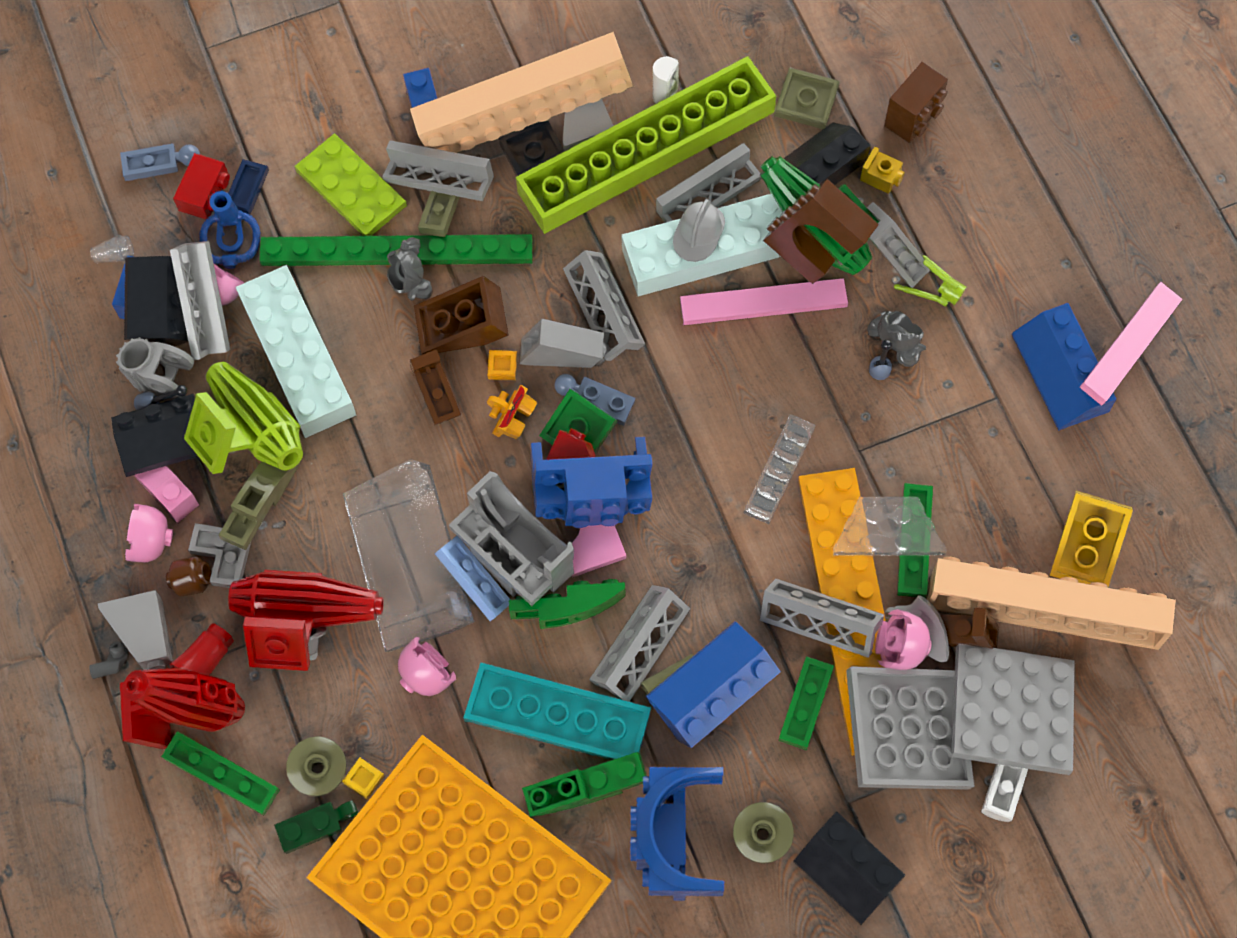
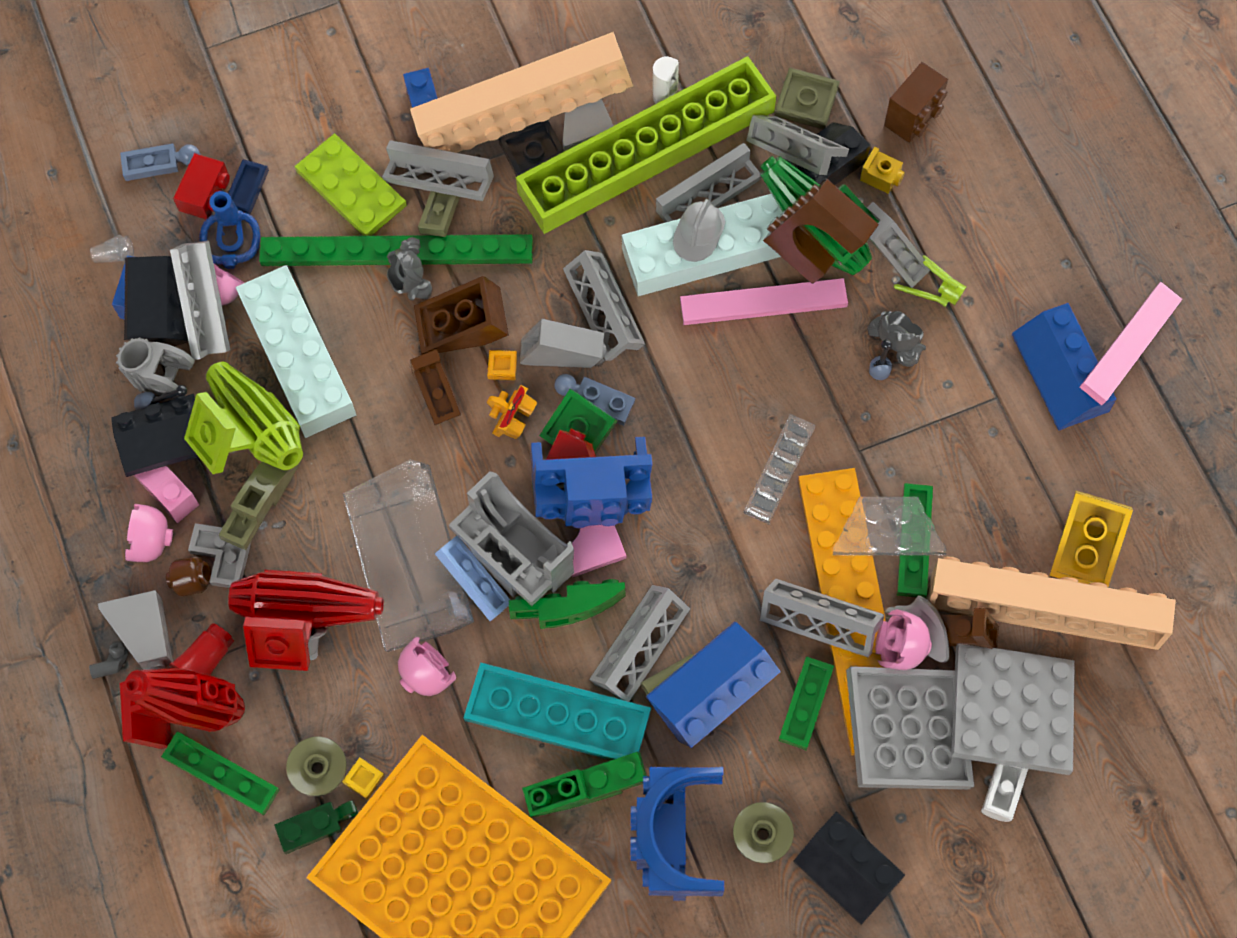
(794, 143): none -> light grey fence

